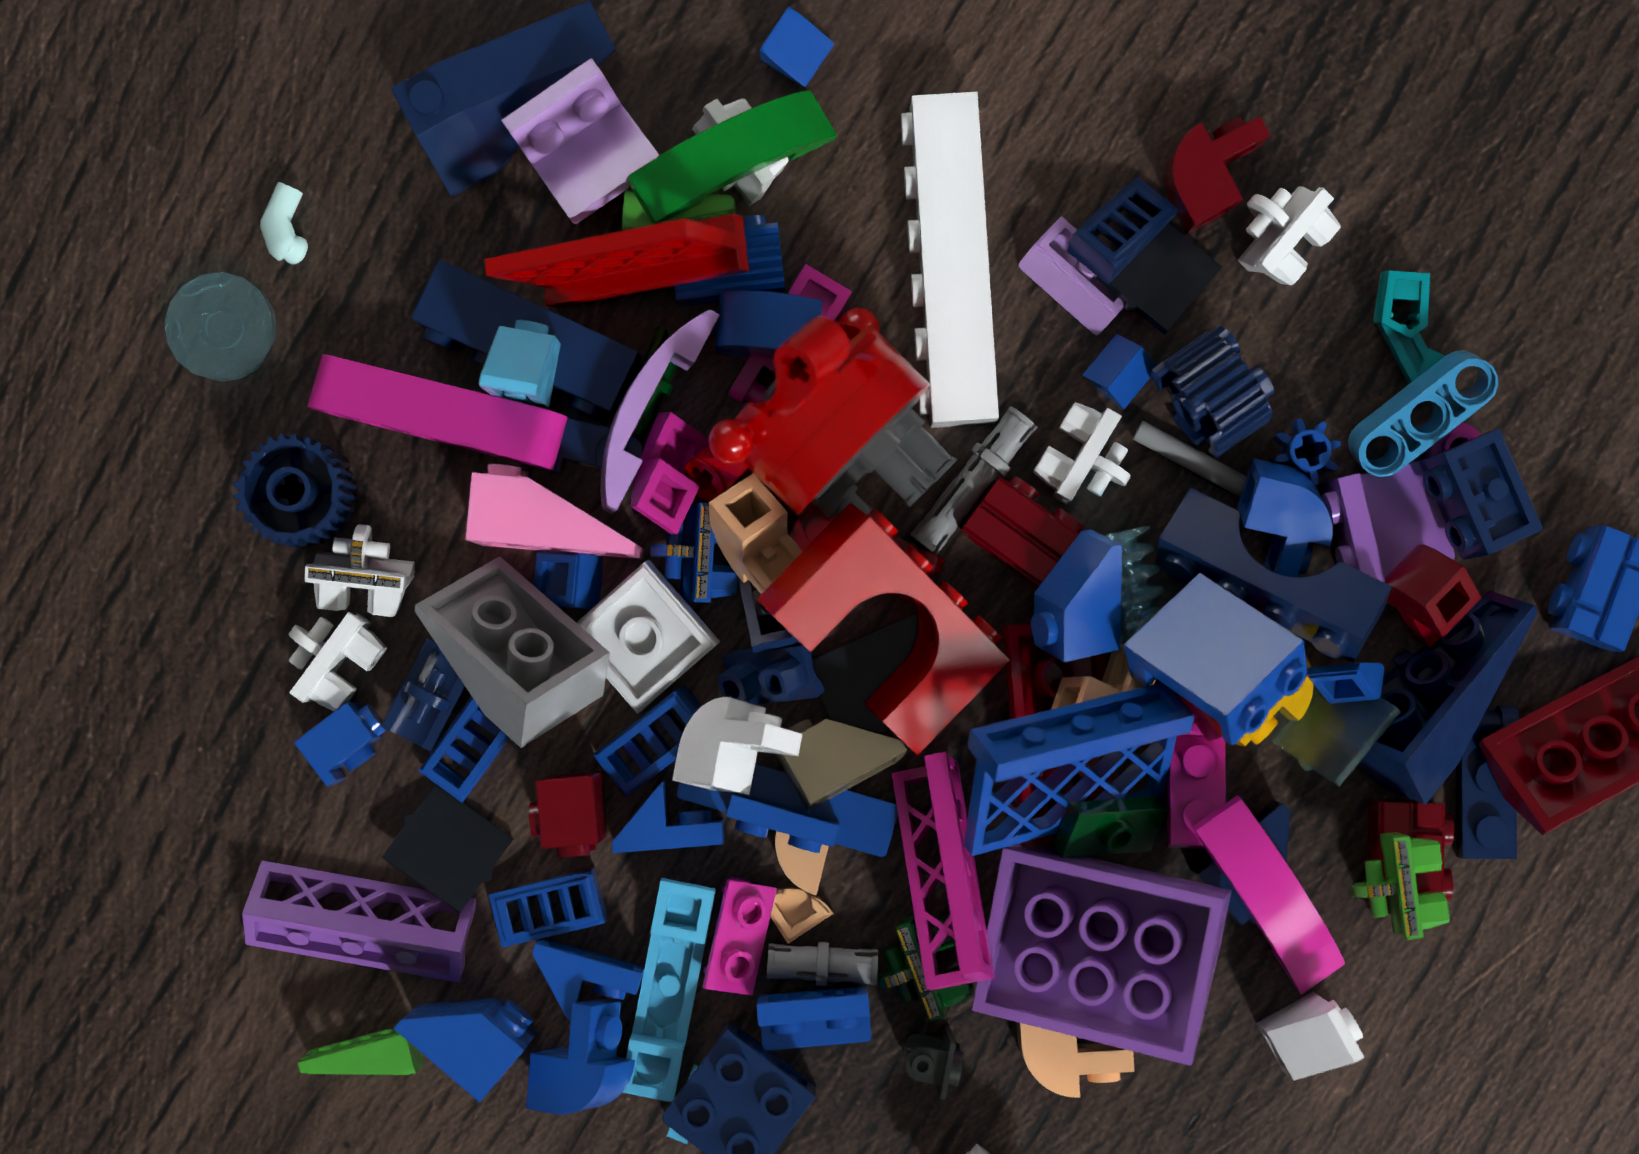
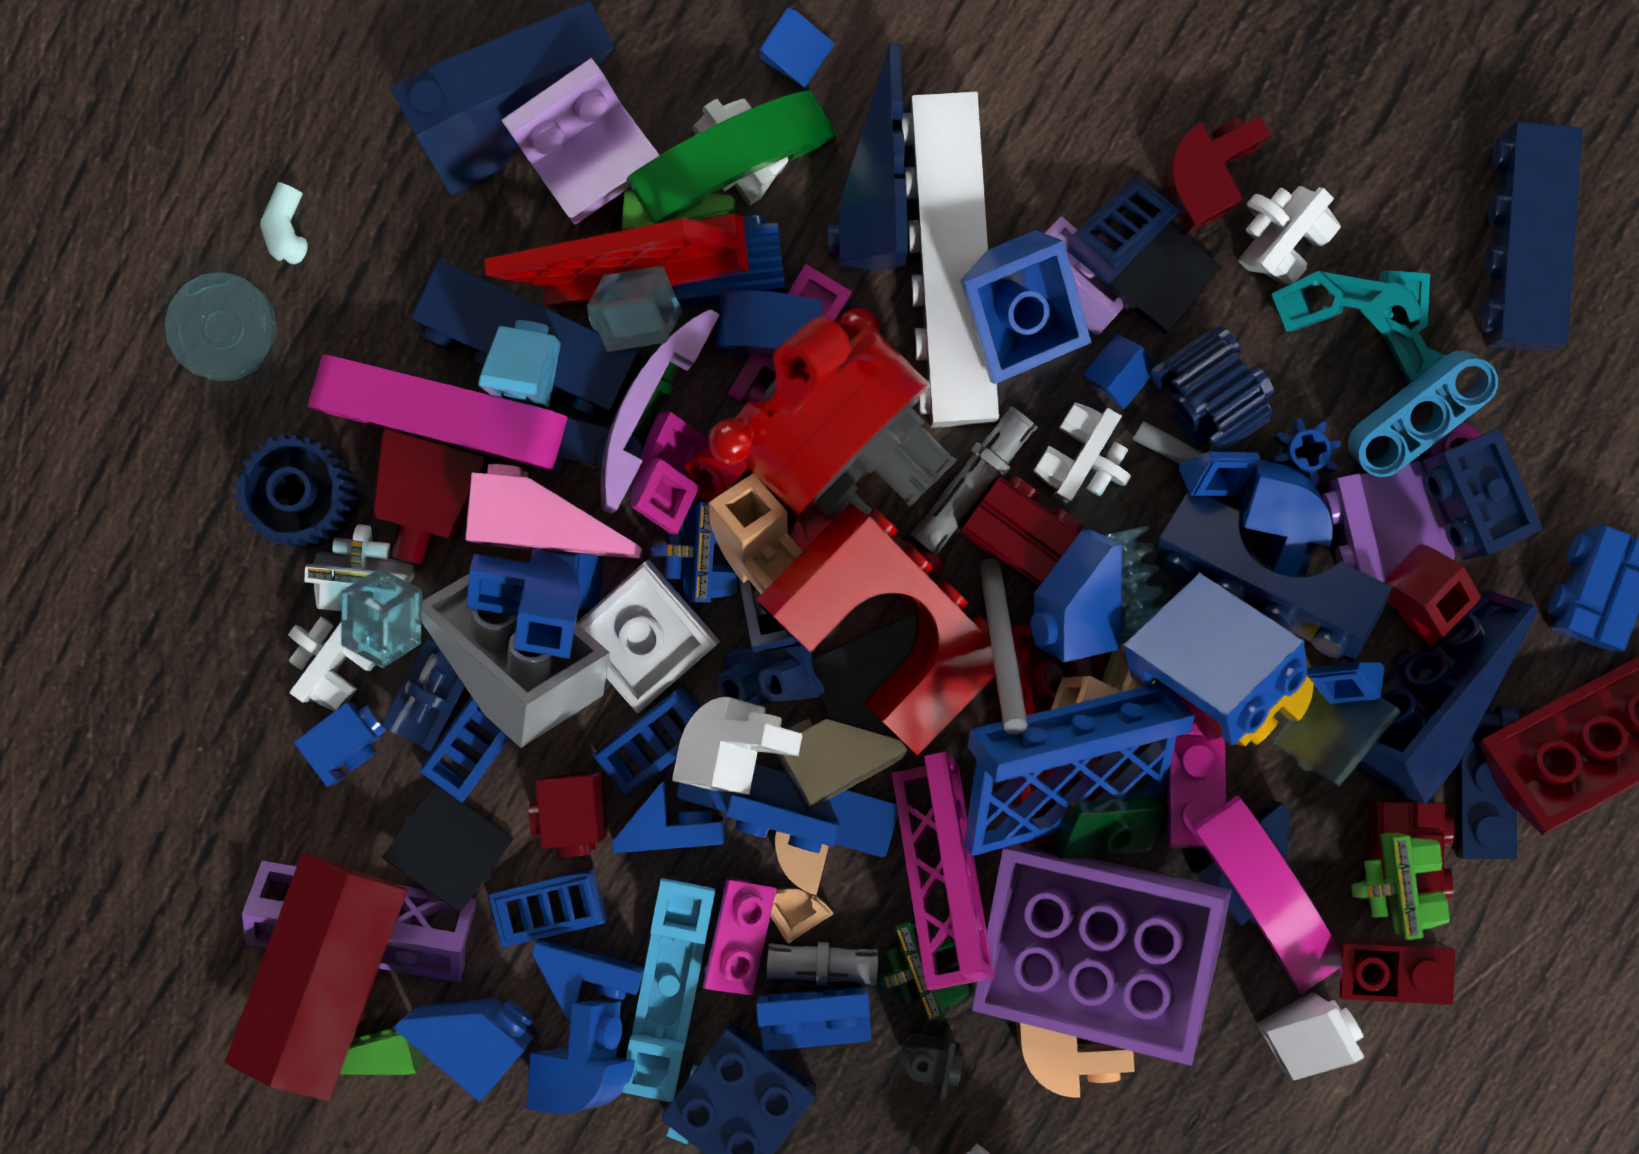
(315, 977): none -> dark red slope
(381, 617): none -> clear light blue brick
(423, 491): none -> dark red torso
(538, 592): none -> blue brick
(634, 309): none -> clear light blue brick
(874, 201): none -> dark blue wedge
(1002, 647): none -> light grey bar
(1024, 305): none -> blue slope
(1218, 473): none -> blue slope
(1370, 296): none -> teal piece
(1397, 971): none -> dark red slope
(1532, 237): none -> dark blue brick

